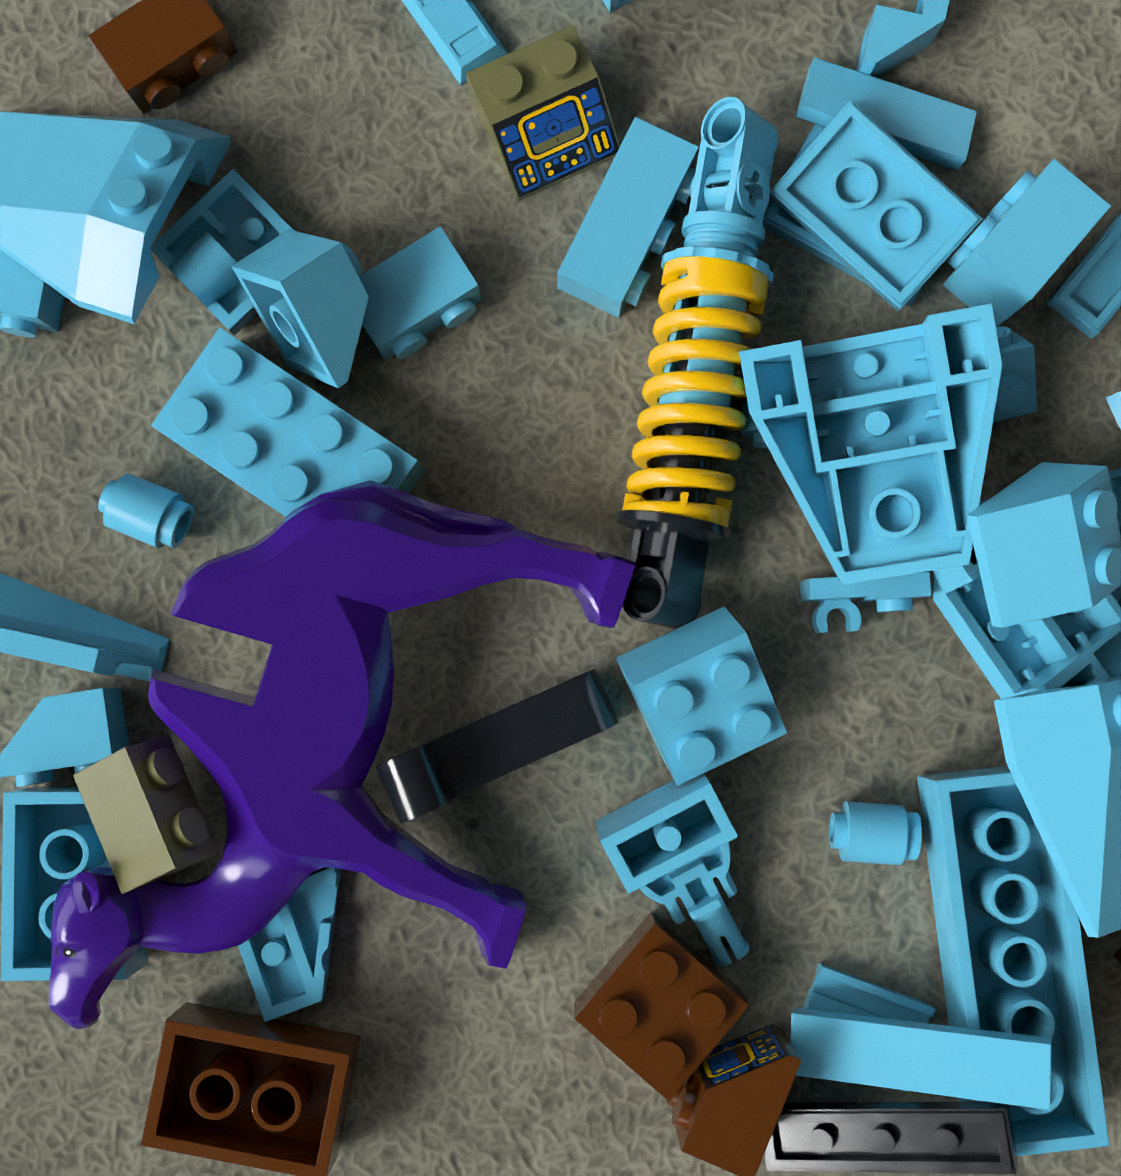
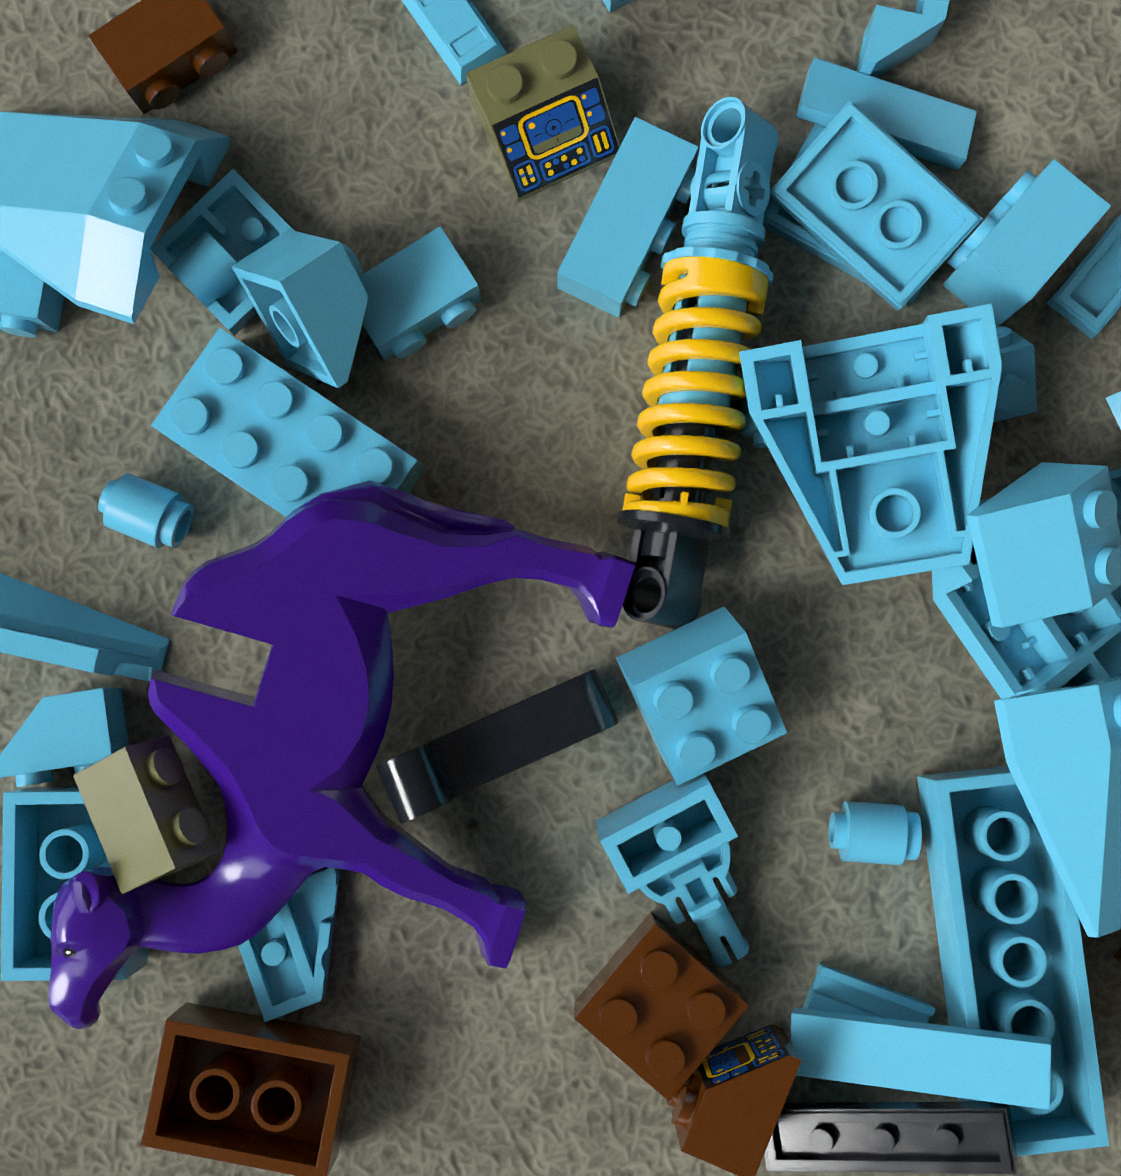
(890, 595): medium azure plate -> none

